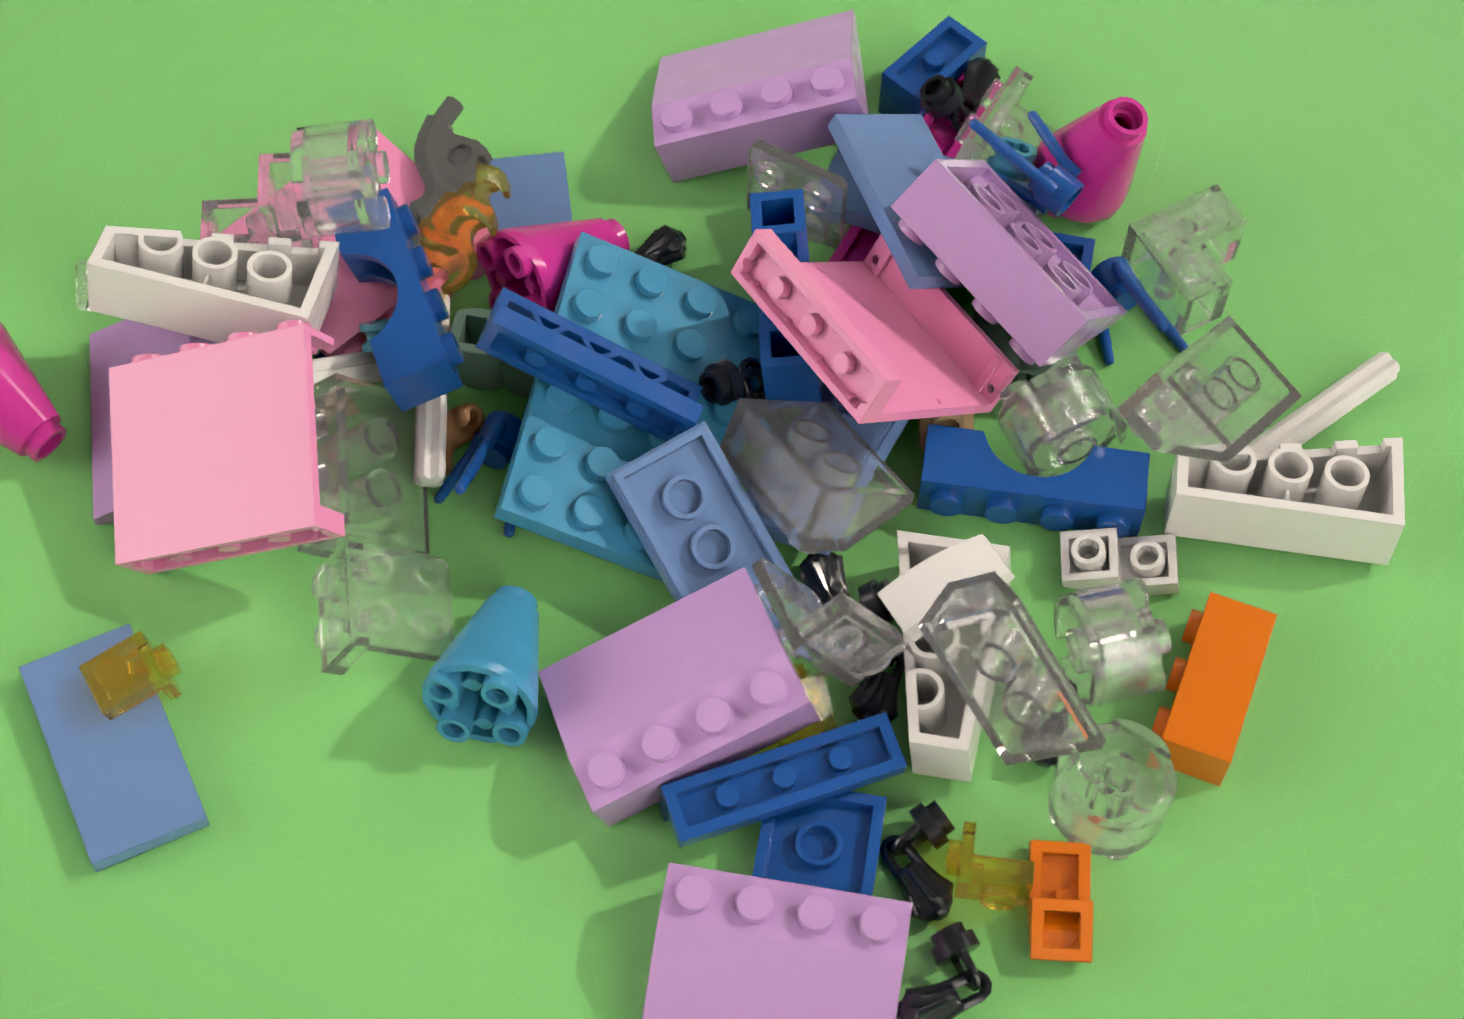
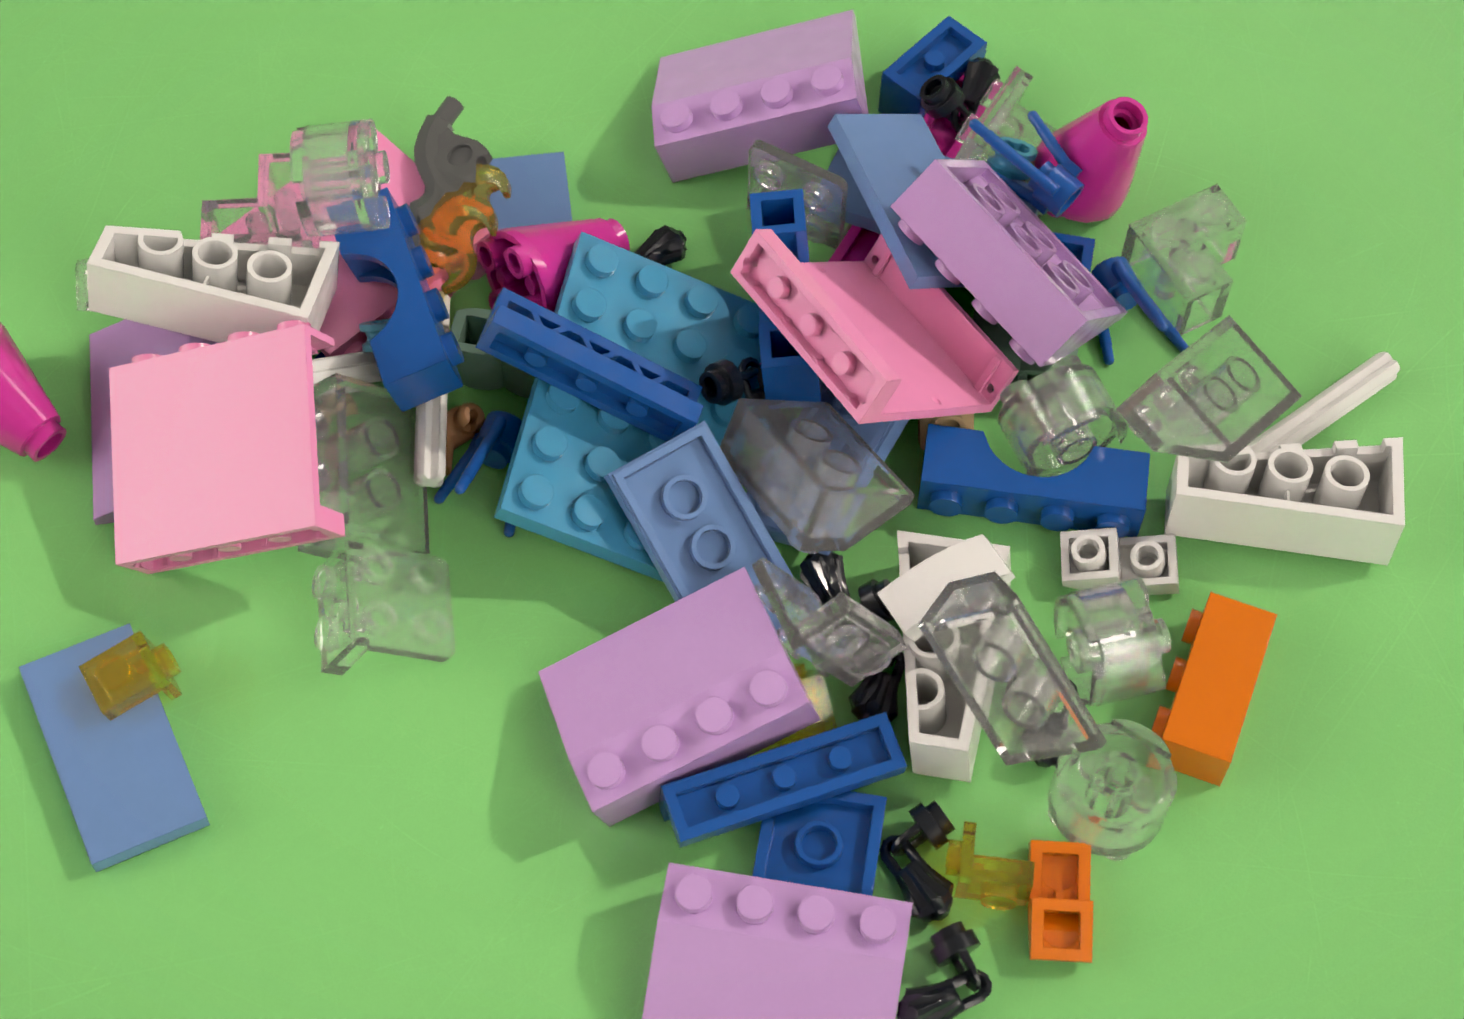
(489, 673): dark azure cone -> none

